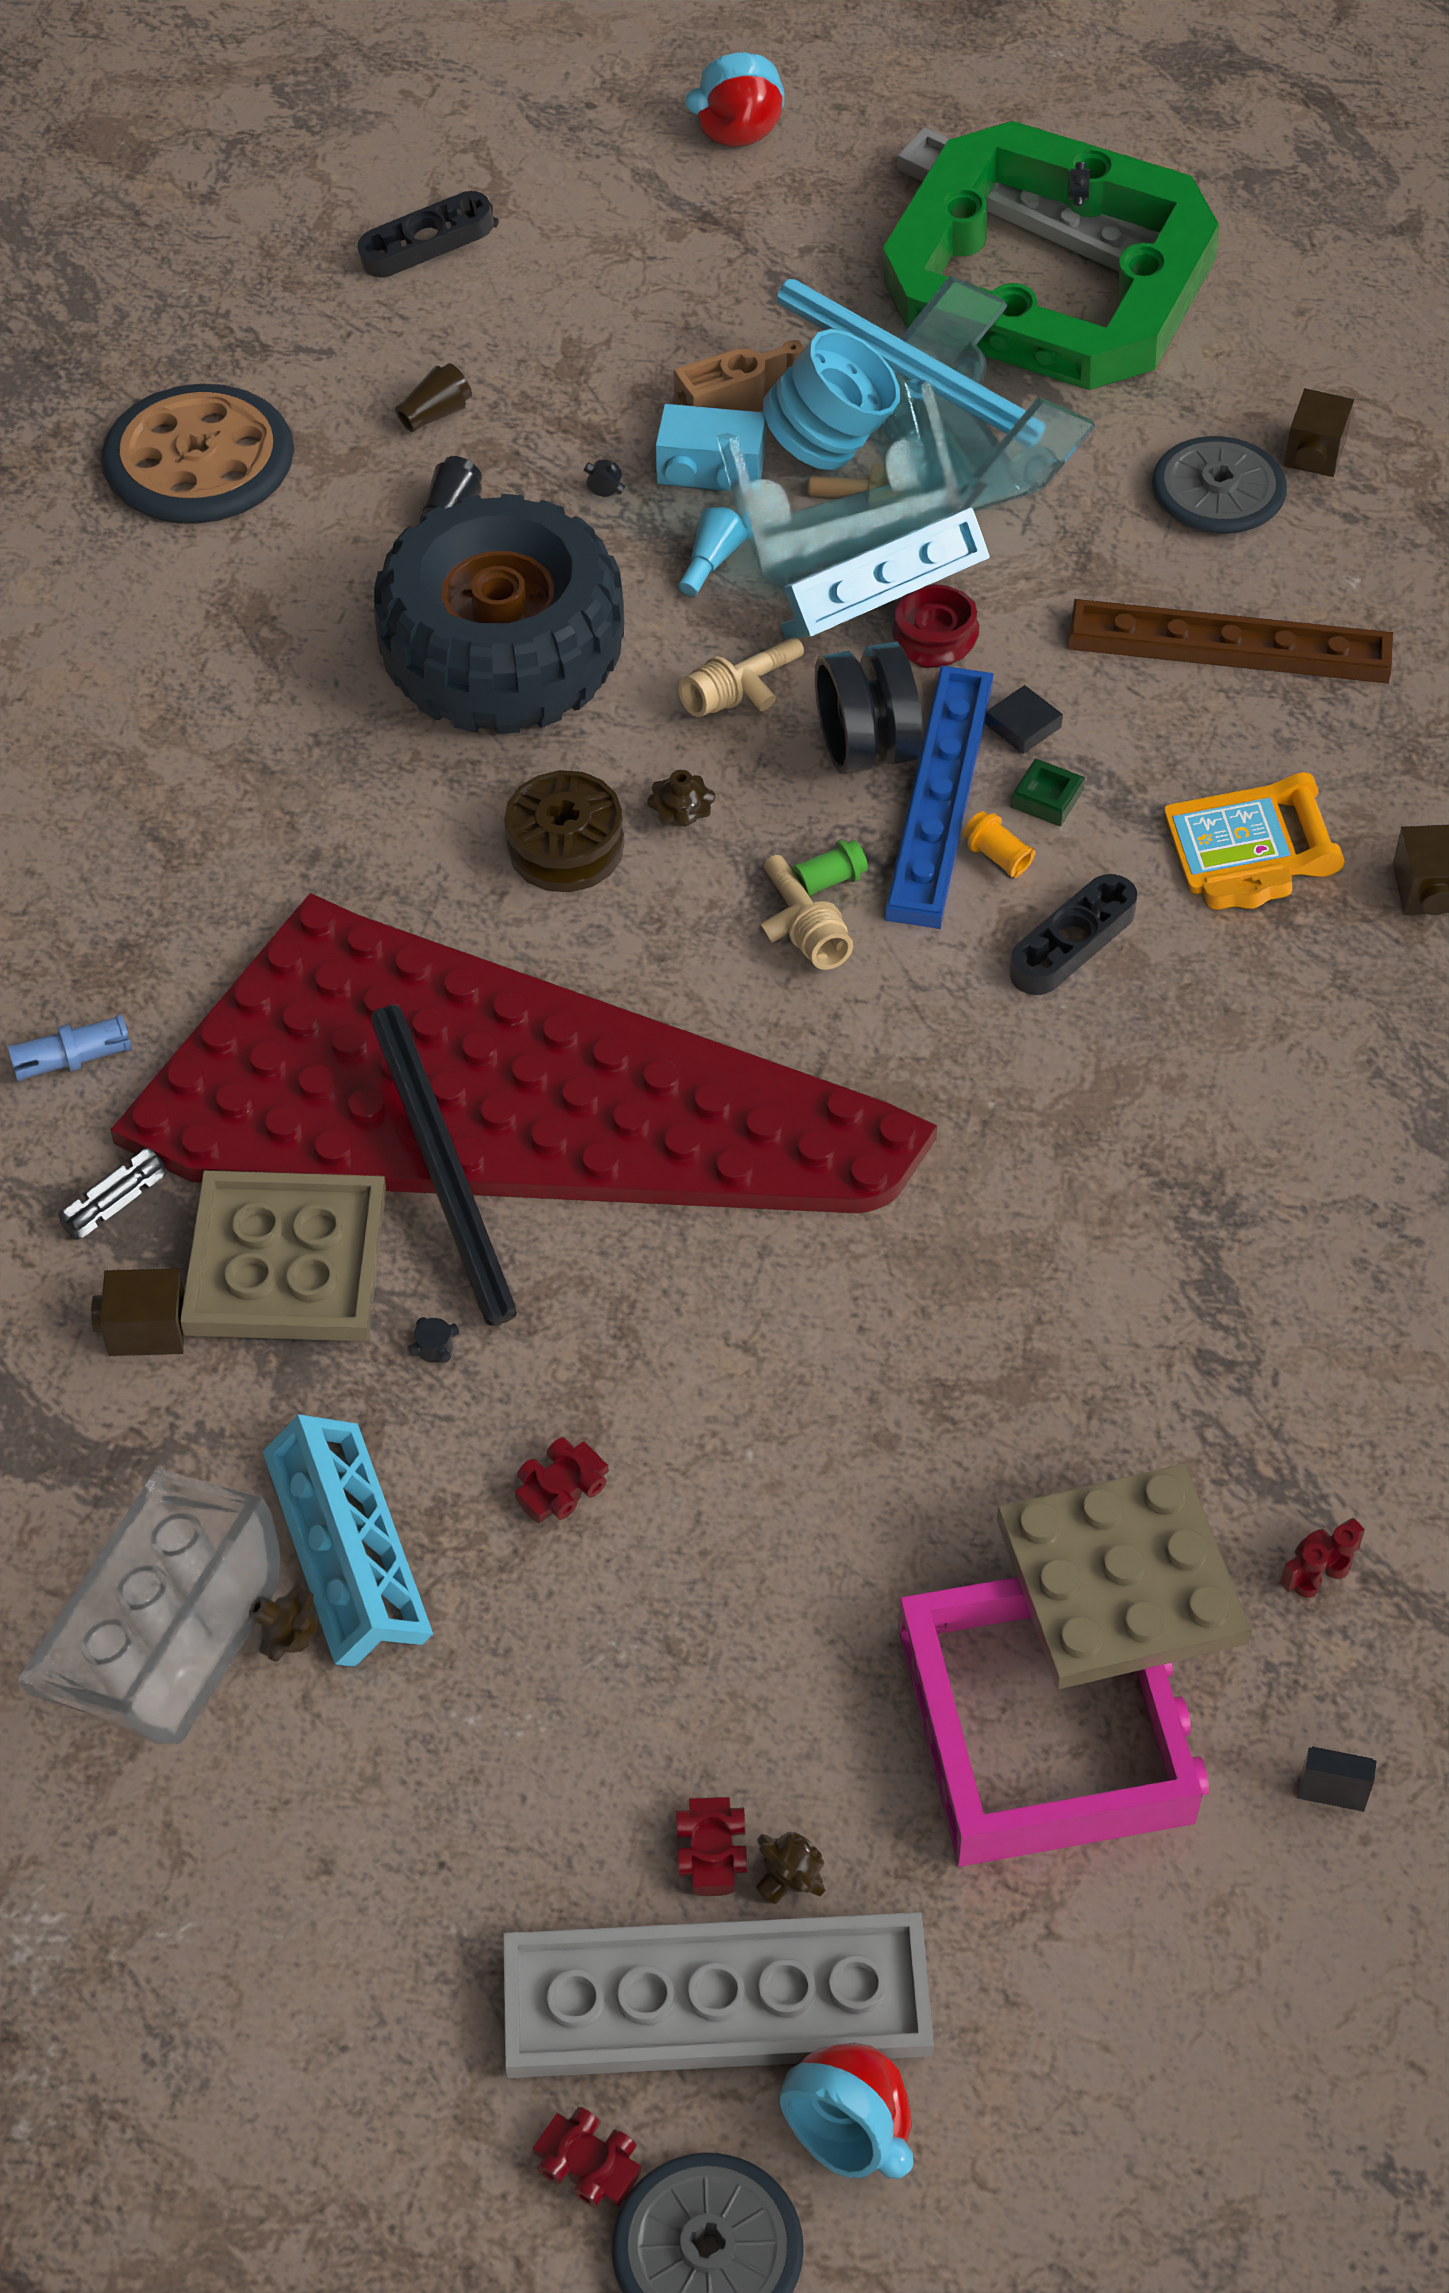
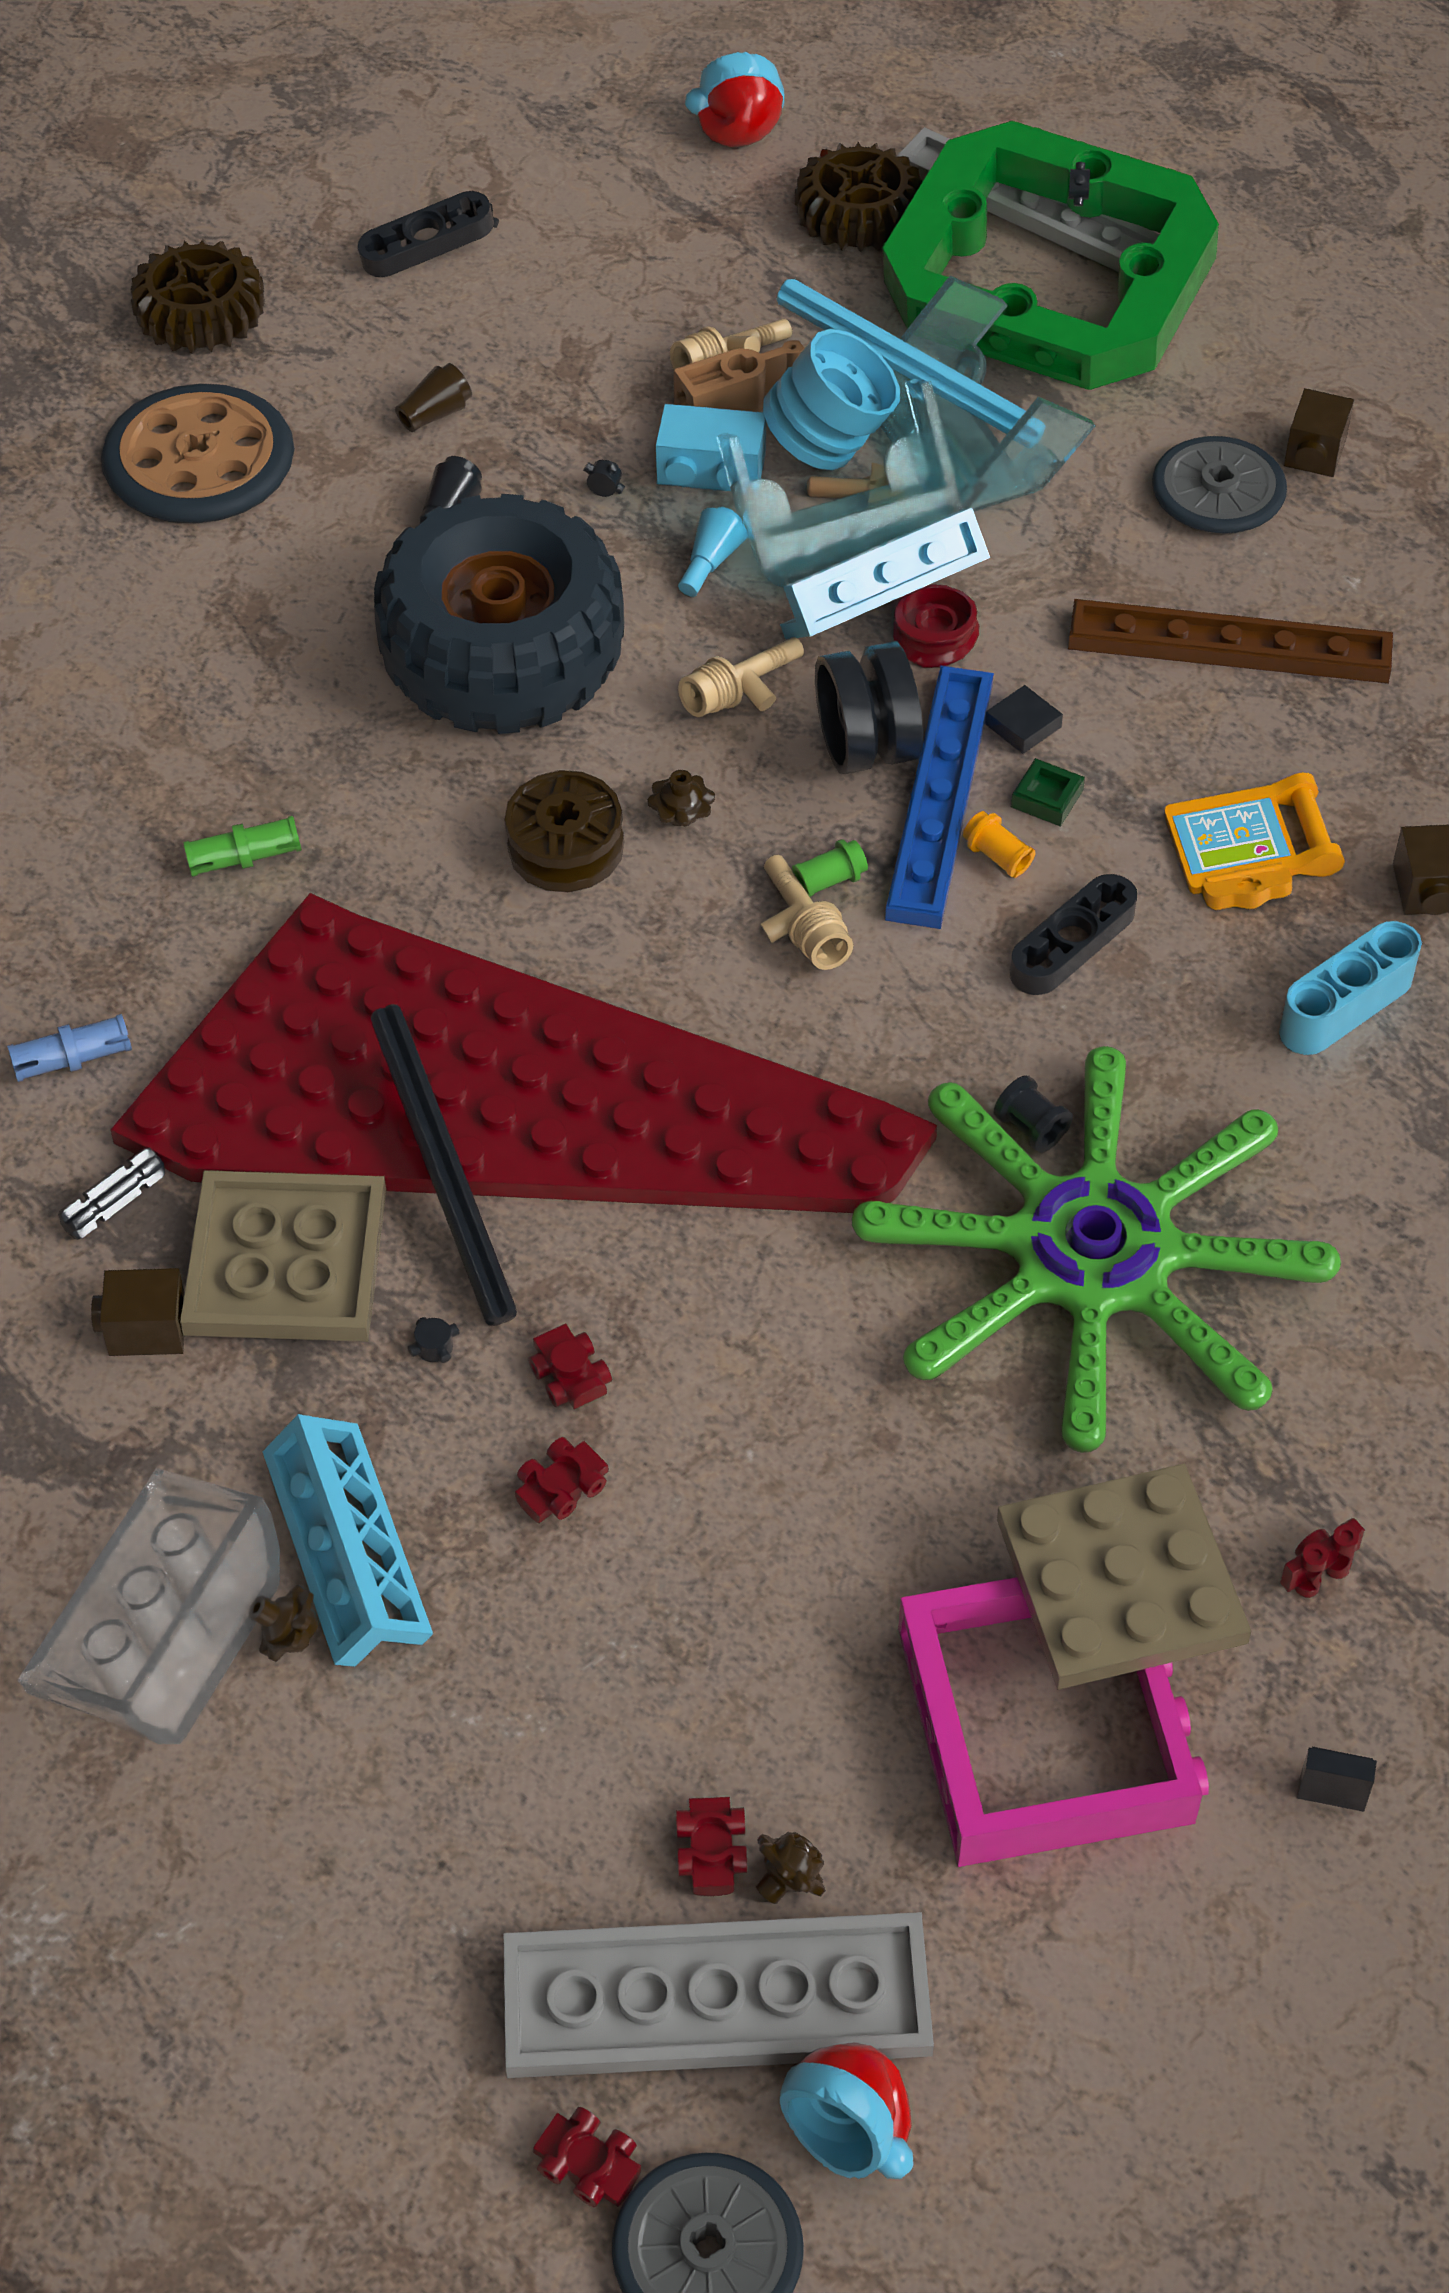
(197, 296): none -> dark brown gear
(242, 846): none -> bright green pin
(568, 1362): none -> dark red piece
(709, 342): none -> tan piece
(855, 195): none -> dark brown gear
(1033, 1113): none -> black bush
(1093, 1279): none -> bright green animal
(1350, 987): none -> medium azure beam

